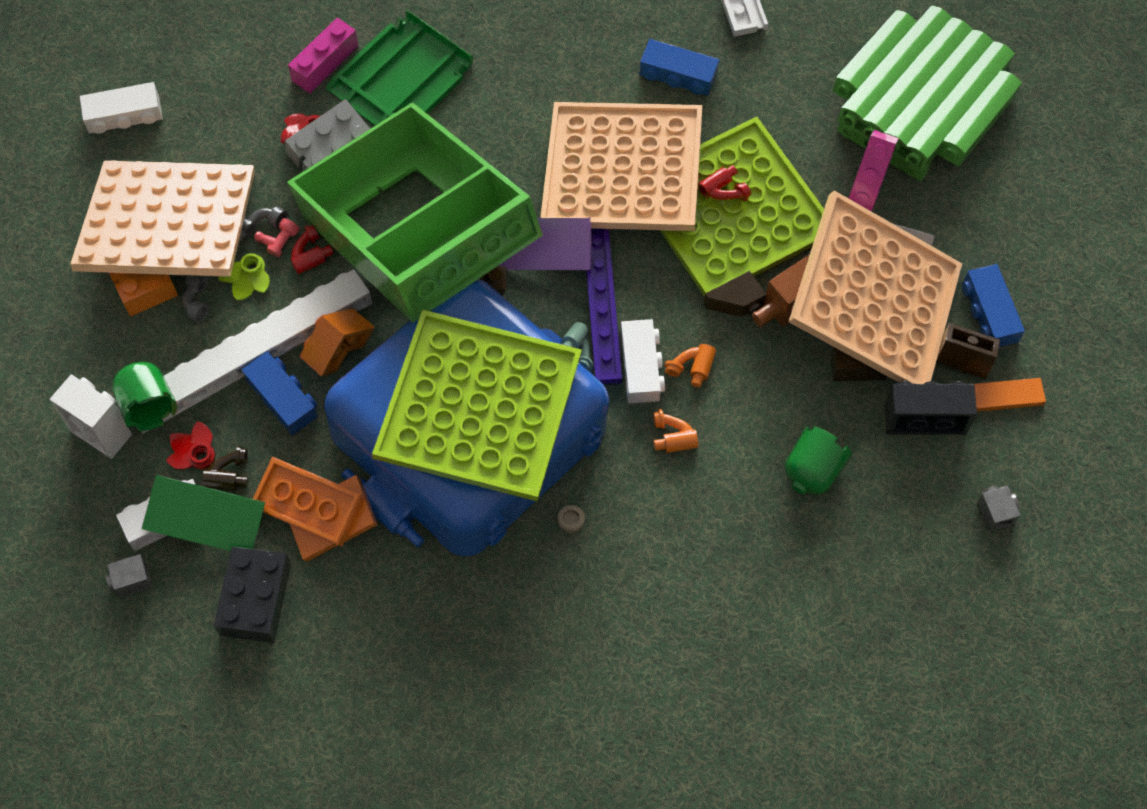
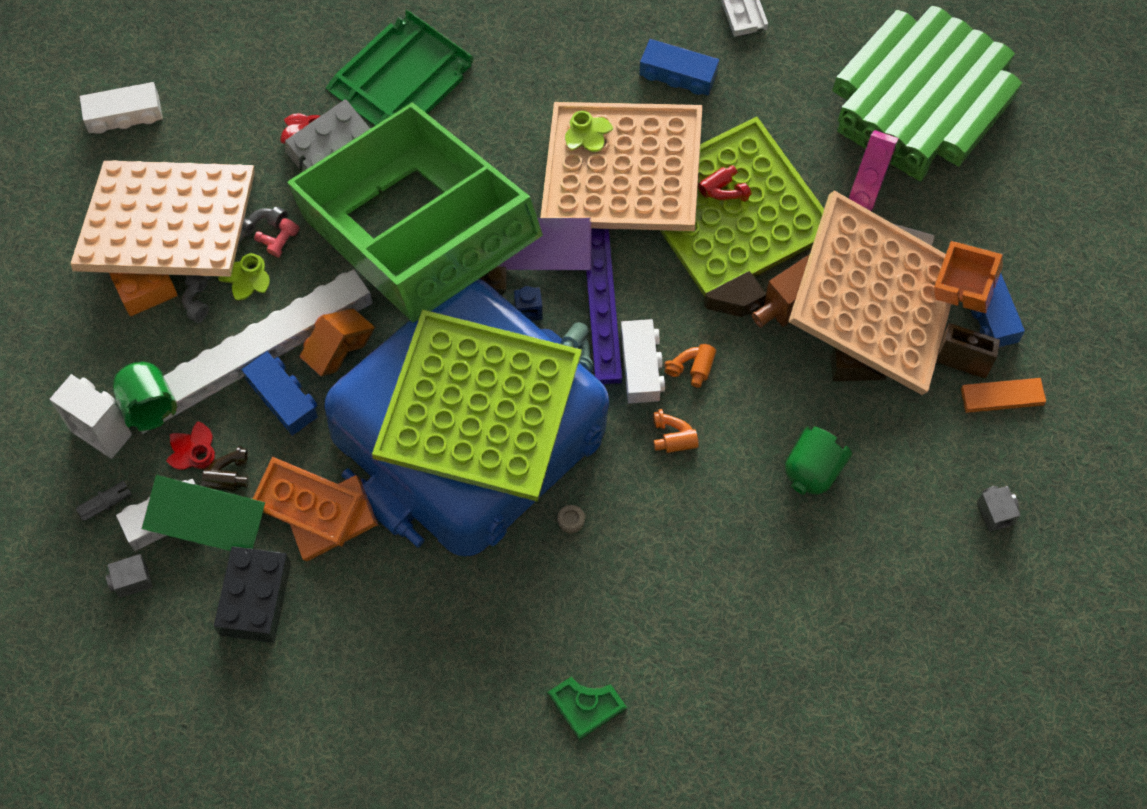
(103, 501): none -> dark grey axle
(309, 259): red plant -> none
(323, 55): dark pink brick -> none
(527, 299): none -> dark blue brick
(586, 707): none -> green tile
(587, 131): none -> lime plate
(930, 408): black brick -> none
(968, 276): none -> orange piece

